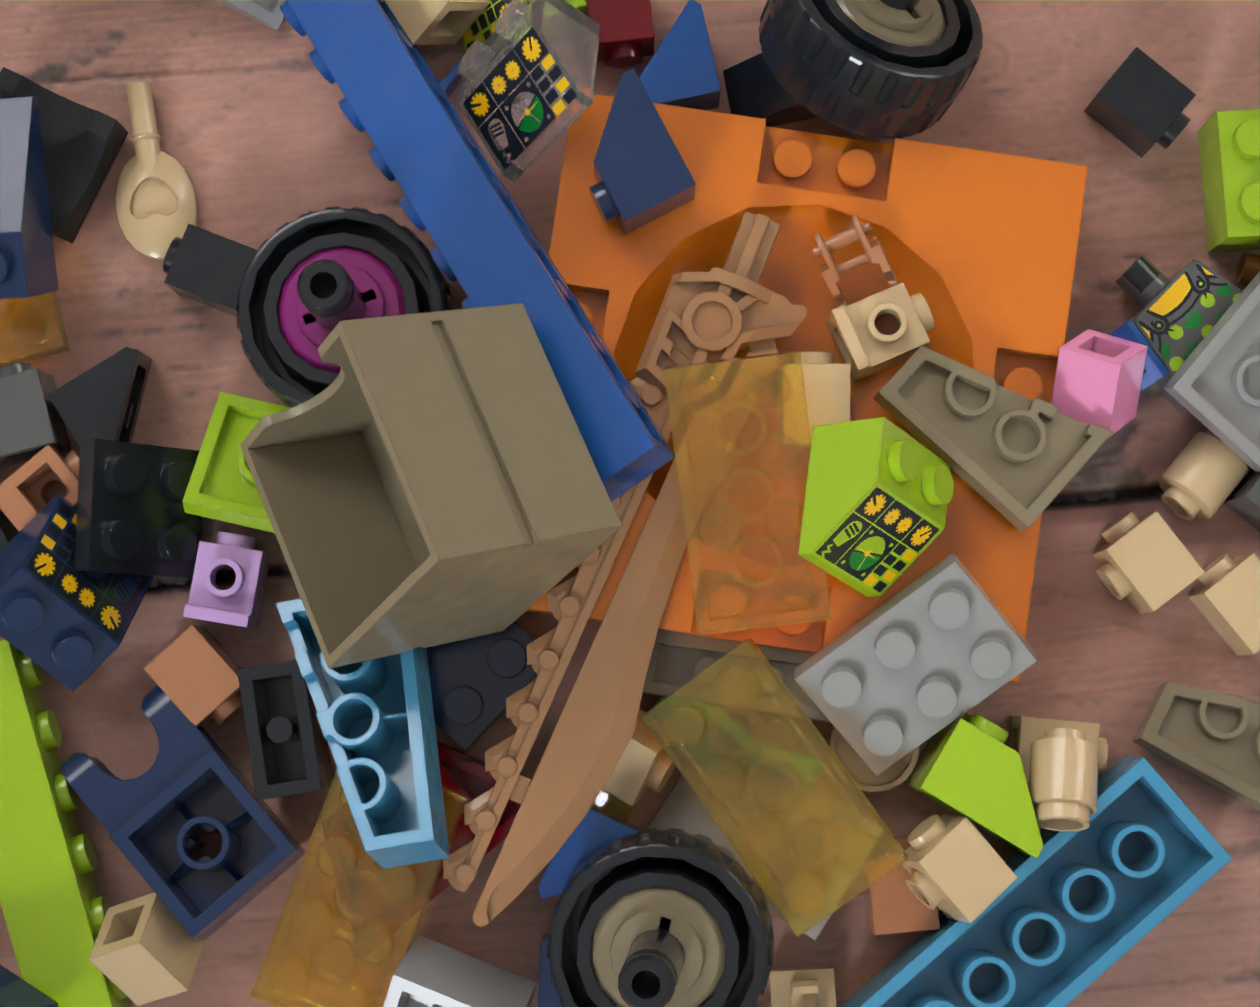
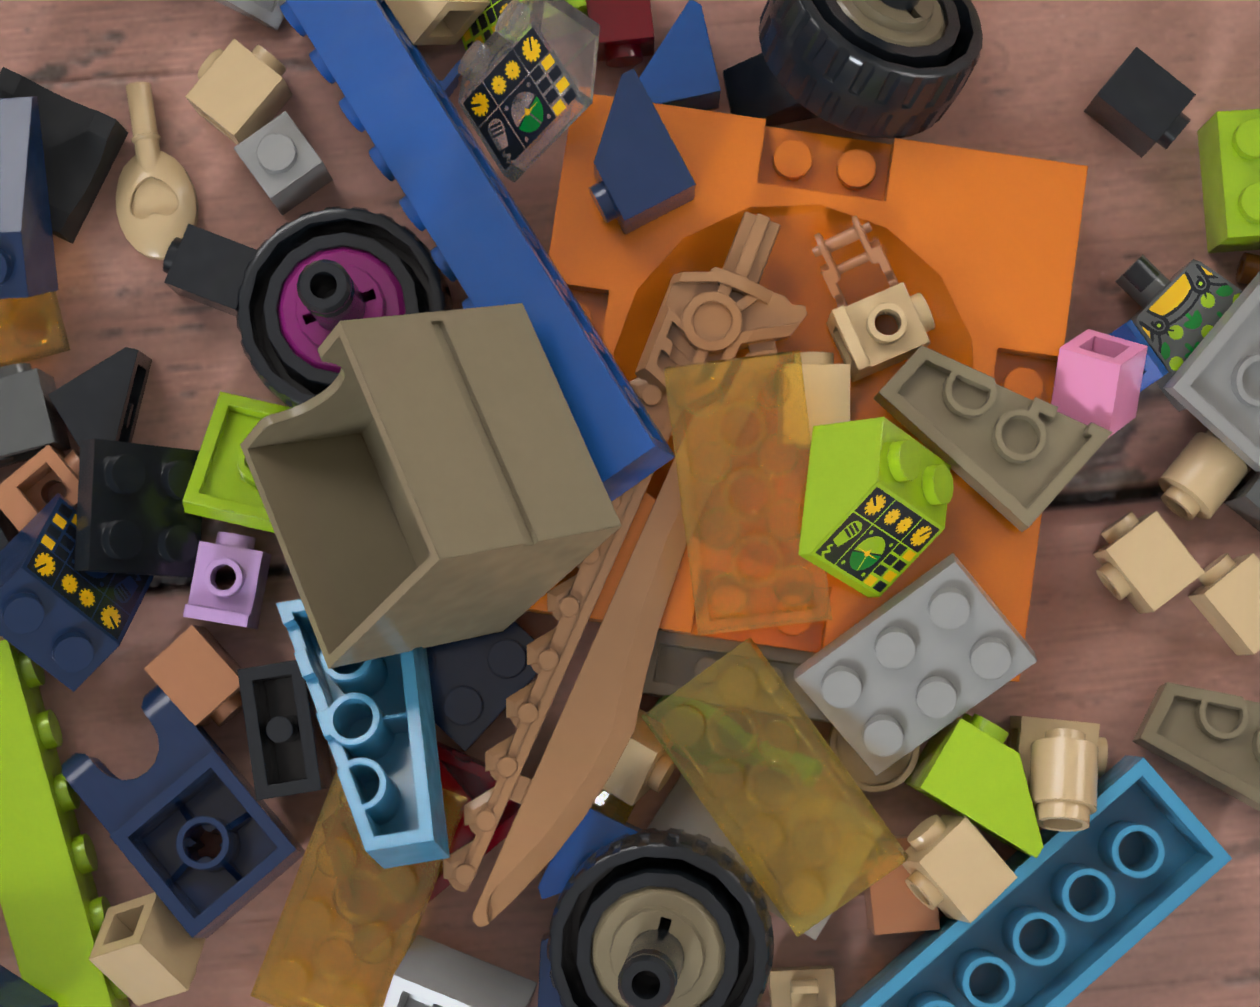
(239, 90): none -> tan brick
(283, 163): none -> light grey brick

